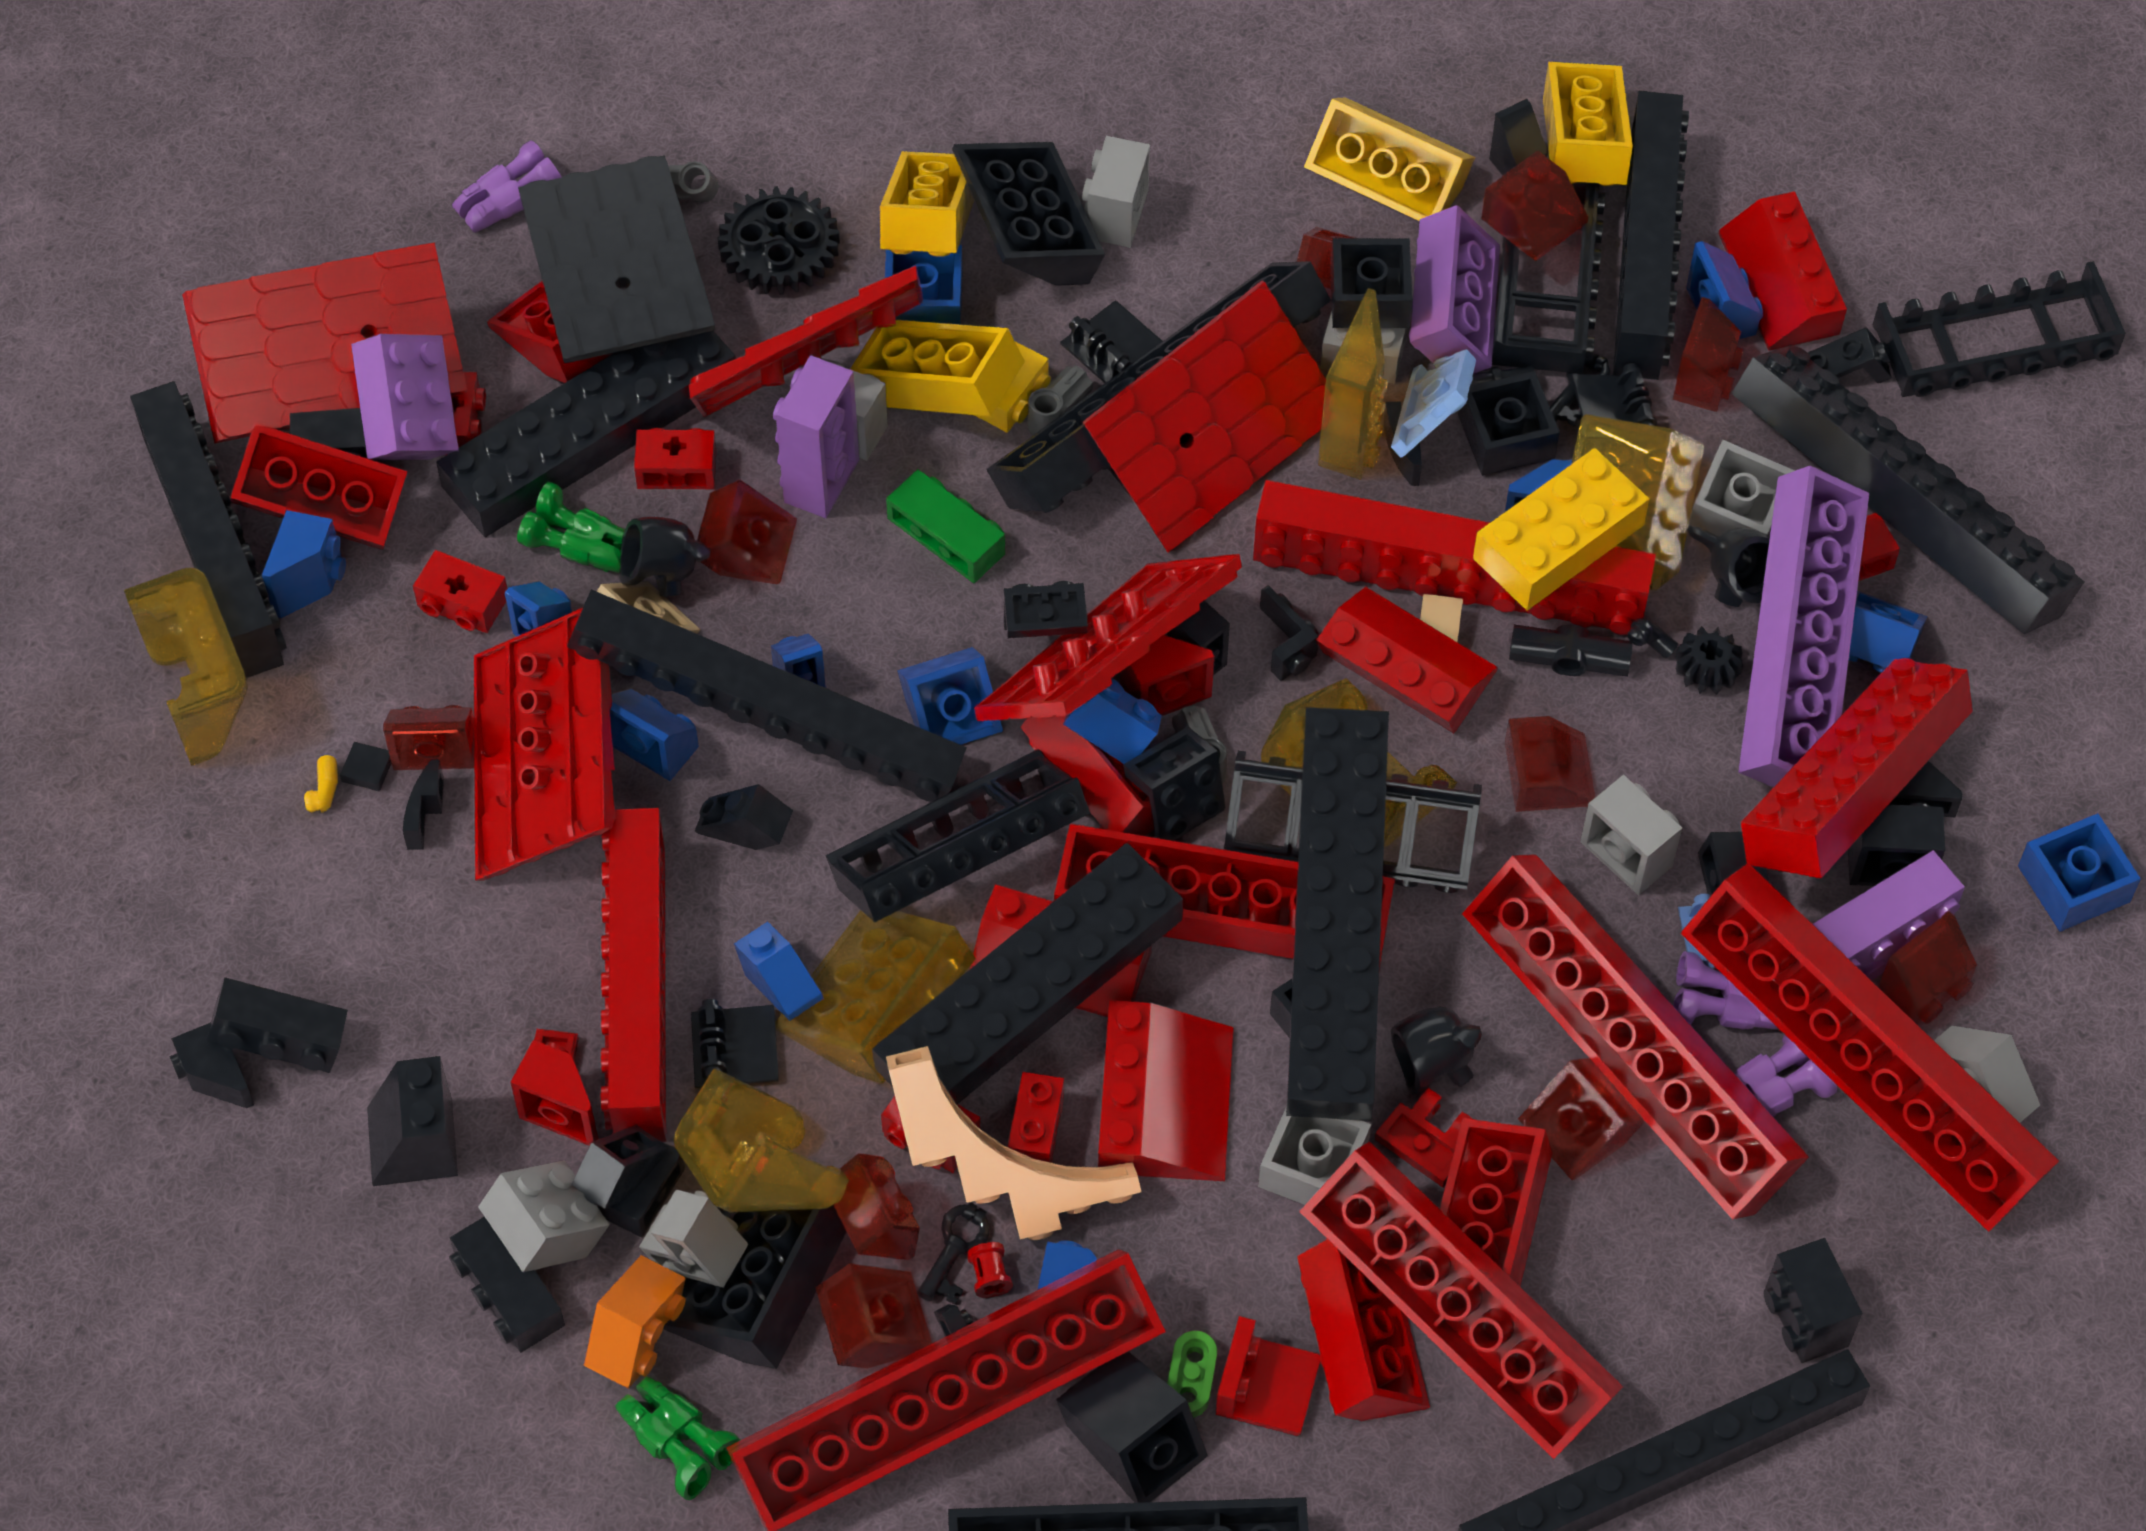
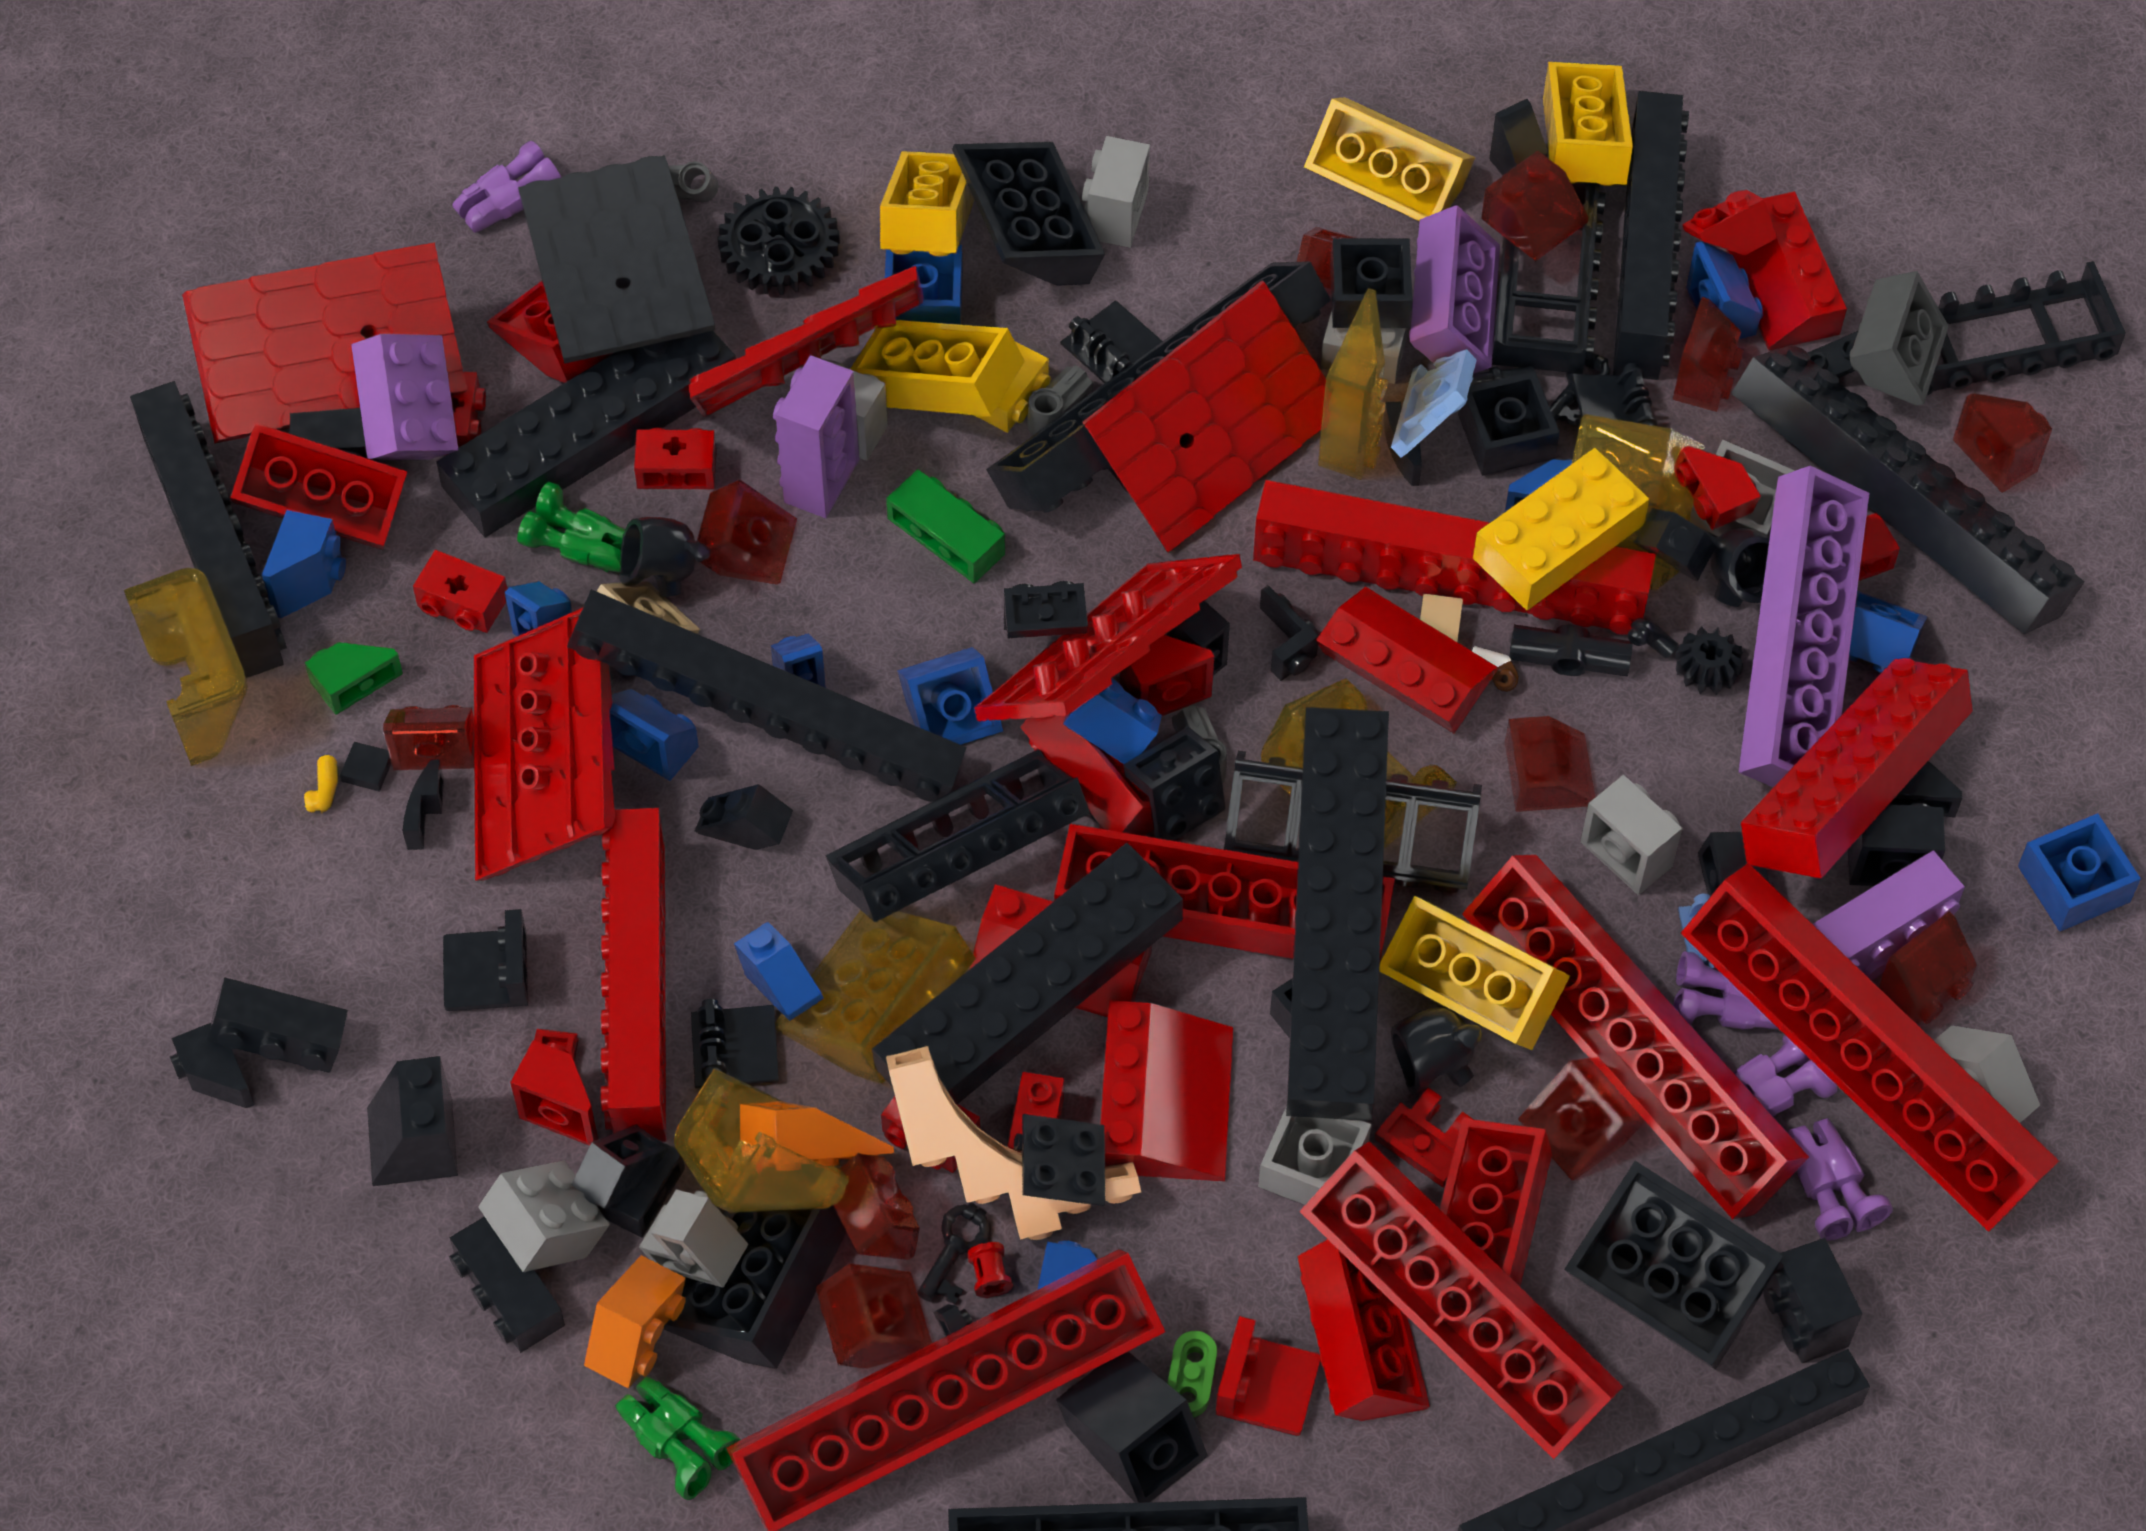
(351, 672): none -> green slope
(487, 967): none -> black bracket
(807, 1132): none -> orange slope
(1062, 1159): none -> black hinge
(1473, 973): none -> yellow brick
(1506, 676): none -> reddish brown arm
(1674, 1264): none -> black slope
(1676, 542): none -> black slope
(1718, 486): none -> red slope
(1735, 224): none -> red slope
(1836, 1168): none -> medium lavender piece
(1899, 338): none -> dark grey slope
(2002, 438): none -> clear red slope

